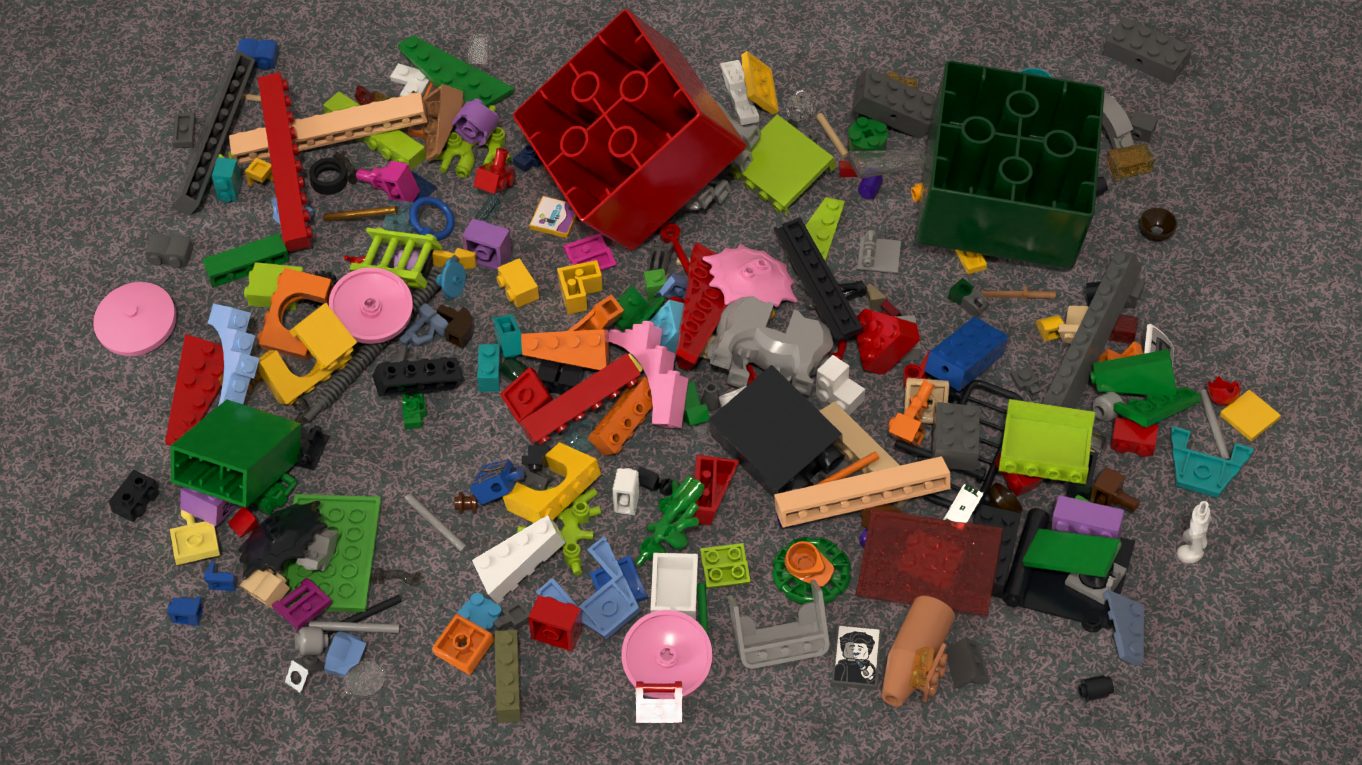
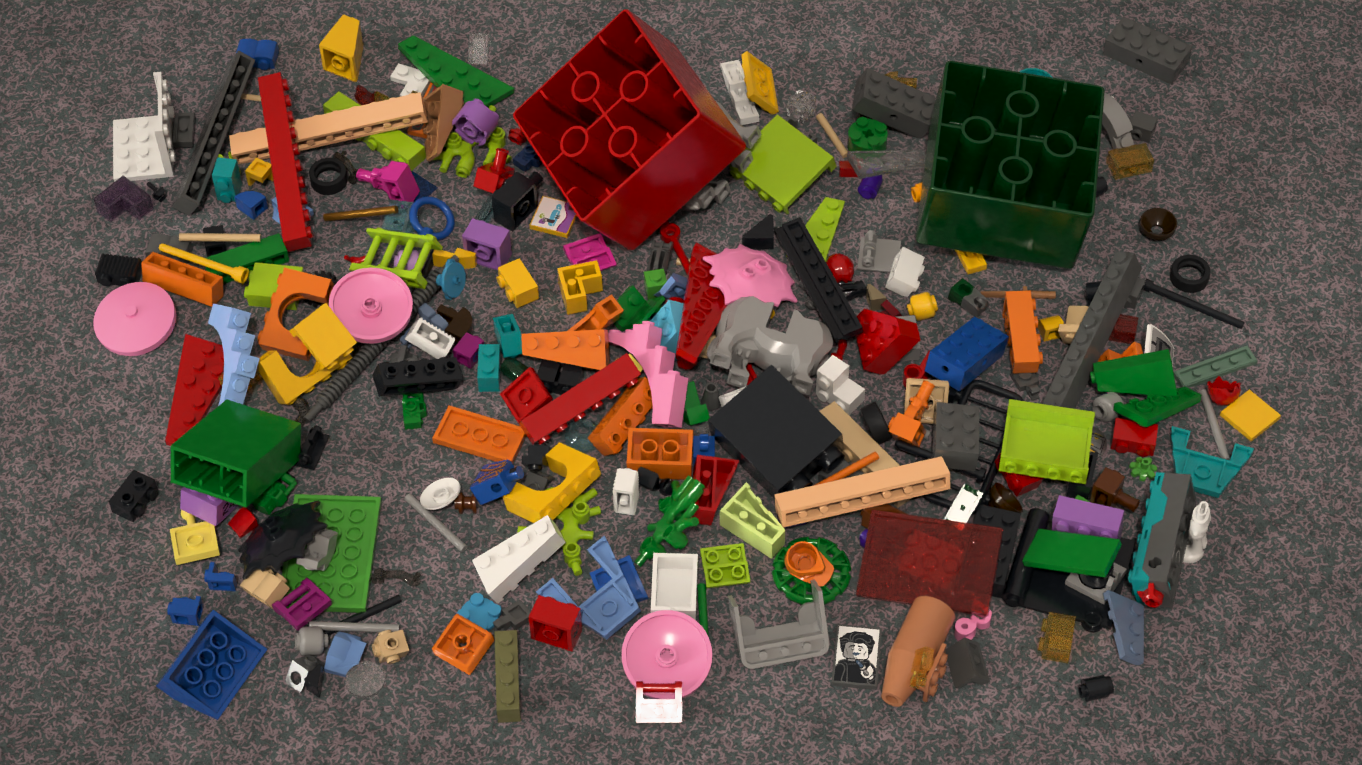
(118, 270): none -> black brick
(122, 197): none -> clear purple brick
(145, 143): none -> white bracket
(158, 192): none -> black hand
(182, 279): none -> orange brick
(212, 666): none -> blue slope
(214, 248): none -> black brick
(219, 237): none -> tan bar
(239, 274): none -> yellow piece
(251, 203): none -> blue brick
(315, 680): none -> black slope
(343, 48): none -> yellow slope
(390, 646): none -> tan brick
(429, 338): none -> white brick
(440, 493): none -> white dish
(467, 350): none -> magenta brick
(479, 435): none -> orange plate
(515, 199): none -> black brick
(517, 136): none -> red plate
(661, 451): none -> orange brick
(703, 445): none -> blue brick
(752, 522): none -> yellowish green wedge
(761, 235): none -> black slope
(841, 267): none -> red hair
(876, 423): none -> black tyre
(905, 272): none -> white brick
(922, 306): none -> yellow head
(967, 627): none -> bright pink leg
(1021, 329): none -> orange wedge
(1058, 637): none -> clear yellow brick
(1143, 468): none -> bright green plant
(1150, 286): none -> black bar
(1163, 540): none -> dark grey piece
(1186, 285): none -> black tyre
(1215, 367): none -> sand green tile

